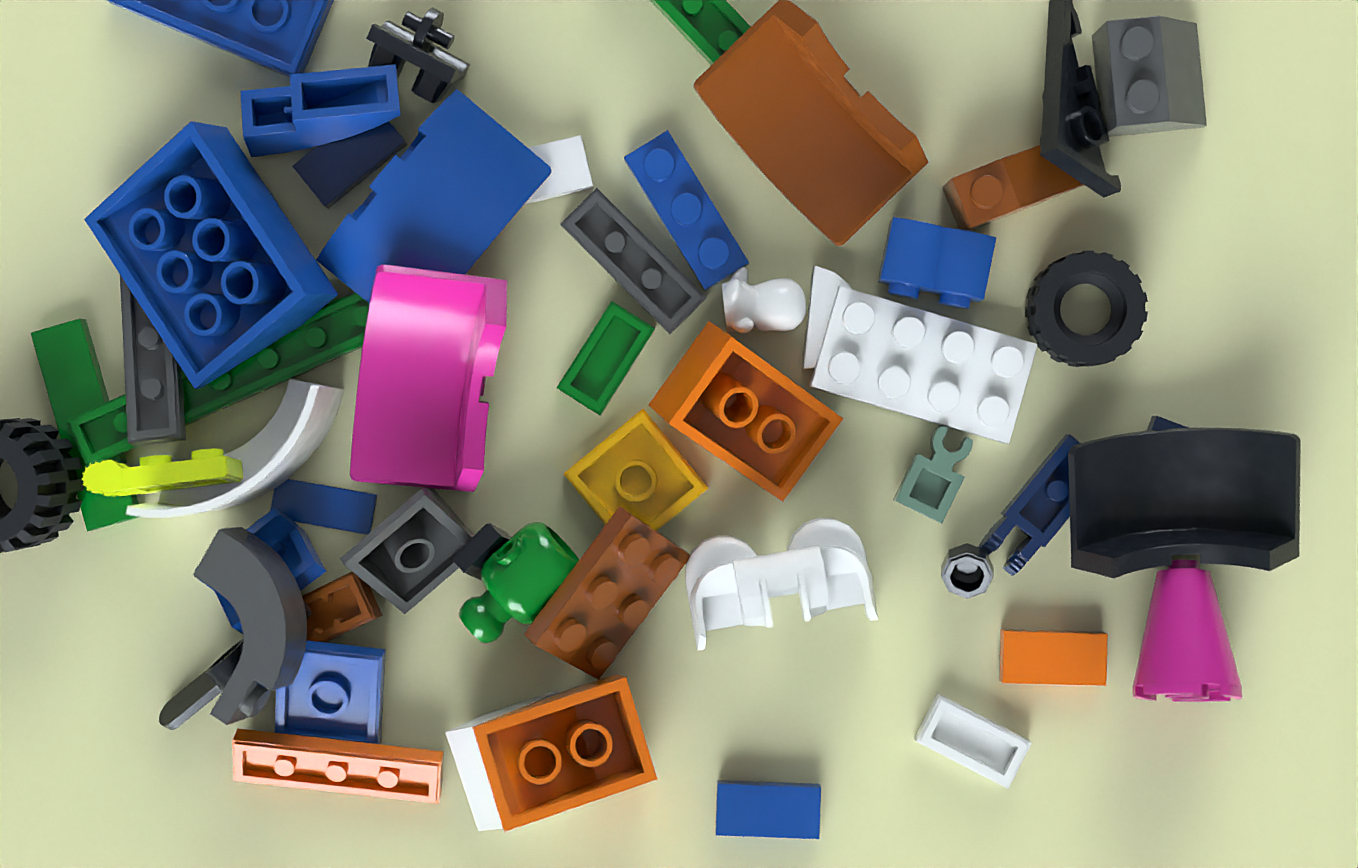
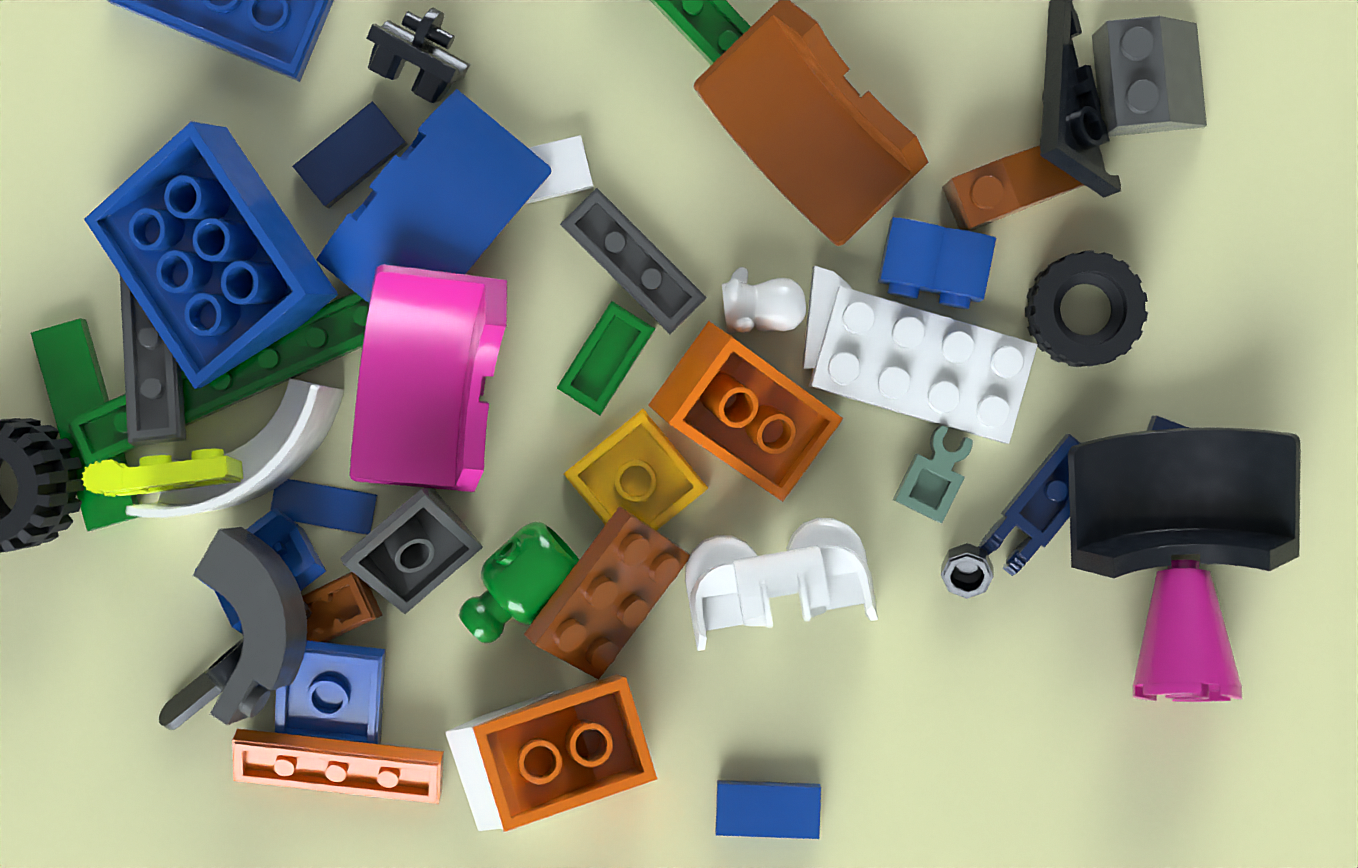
(318, 109): blue slope -> none
(479, 549): black tile -> none
(686, 210): blue plate -> none
(972, 740): white tile -> none
(1053, 657): orange tile -> none

